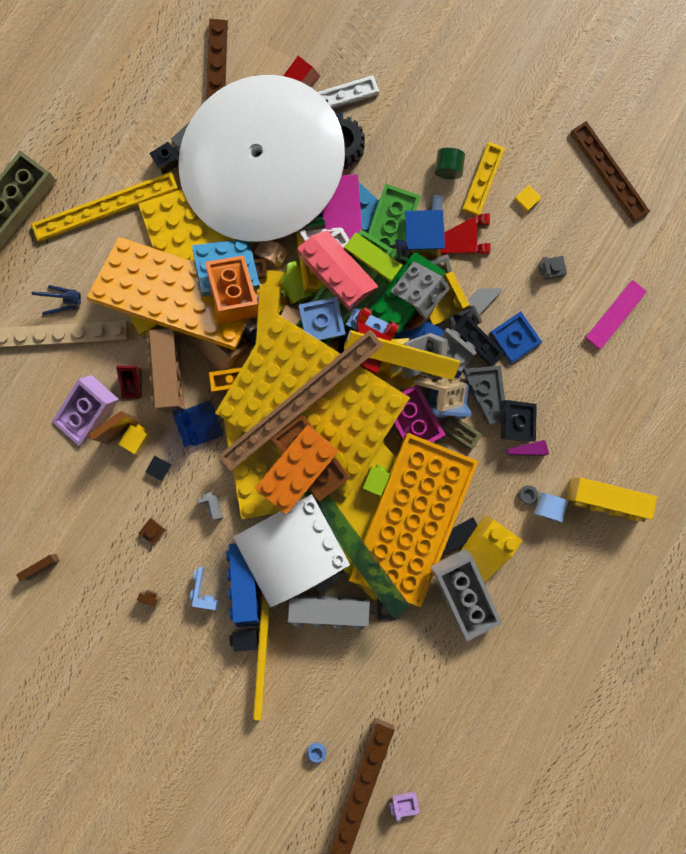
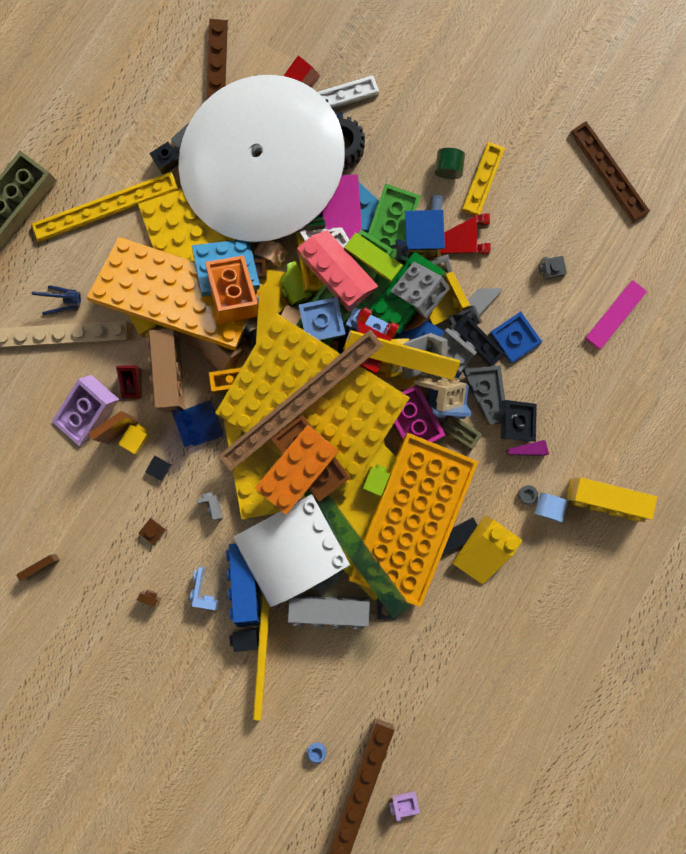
(466, 594): light grey brick -> none
(527, 198): yellow tile -> none

